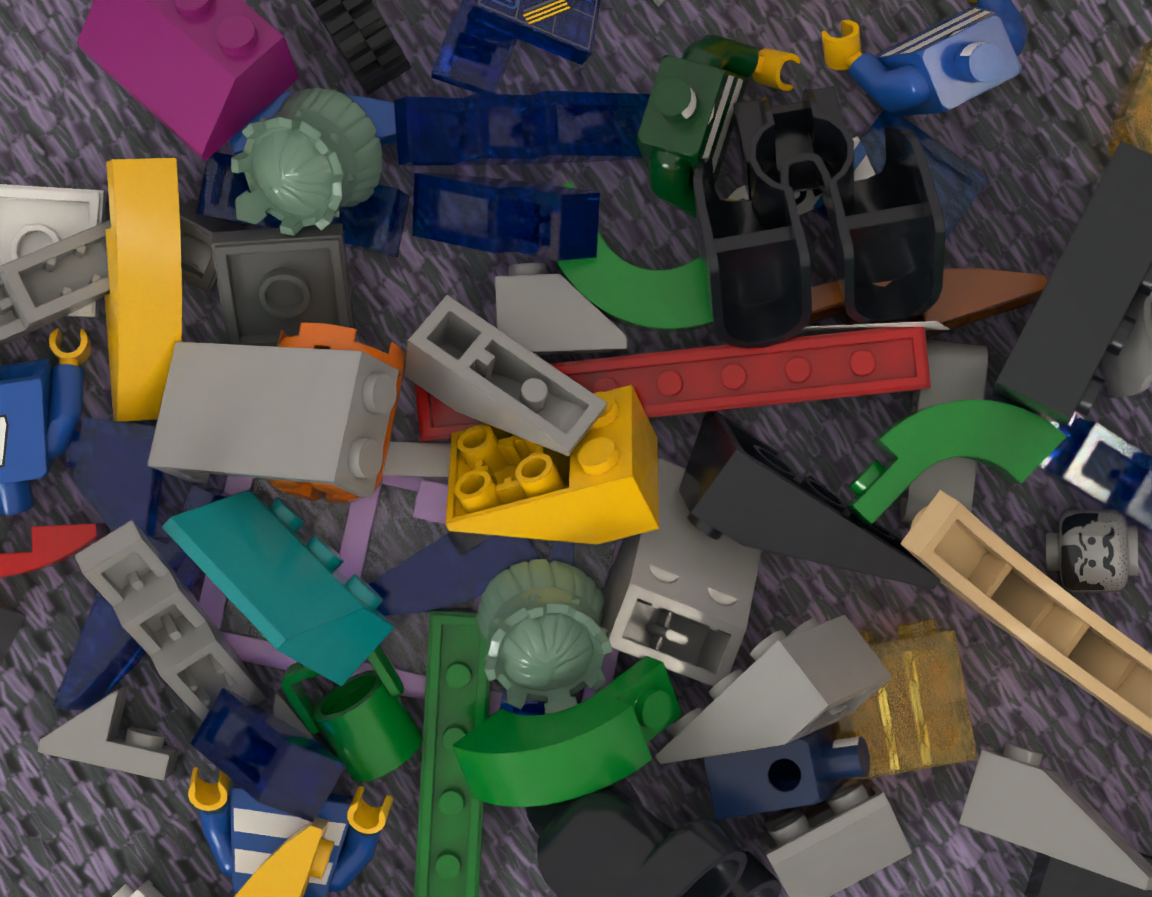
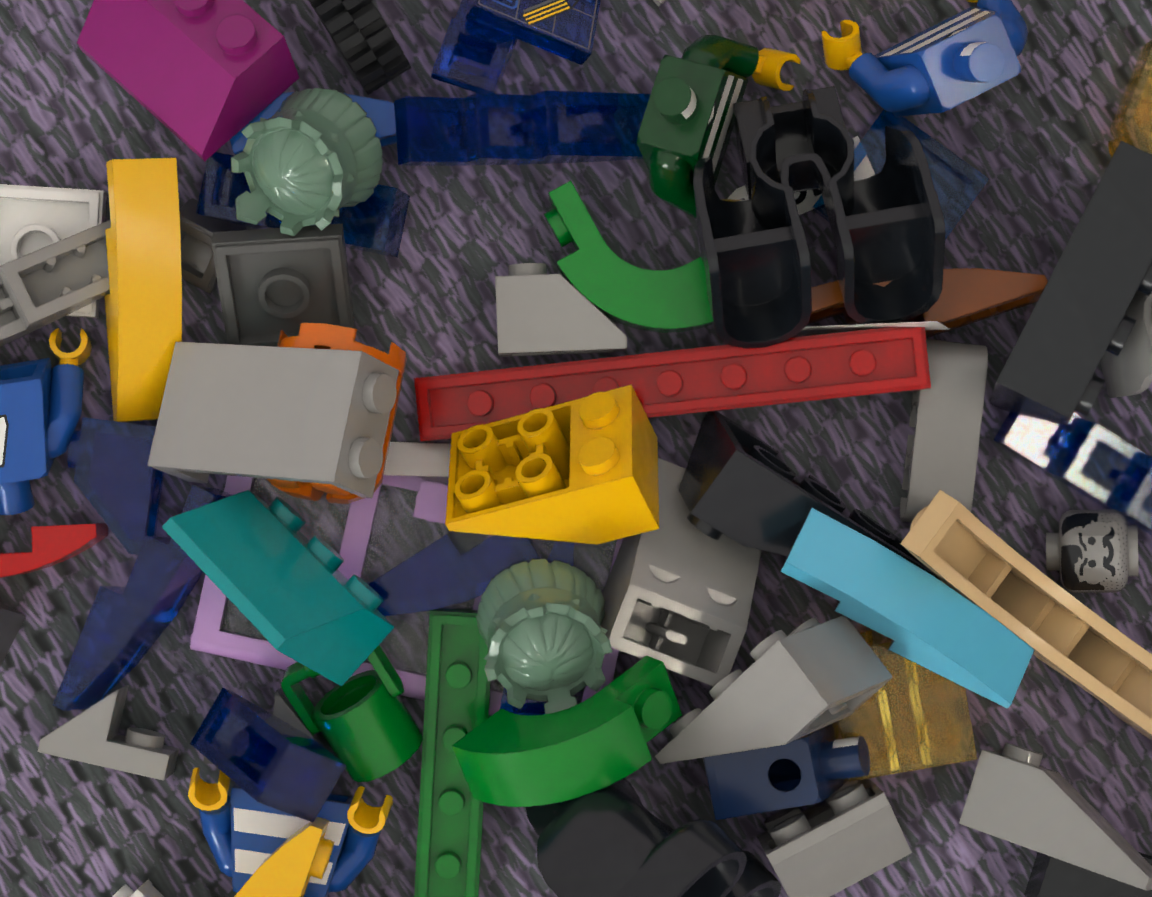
(166, 619): light grey slope -> none
(498, 379): light grey slope -> none
(506, 215): clear blue slope -> none
(909, 606): none -> medium azure slope
(981, 430): green arch -> none

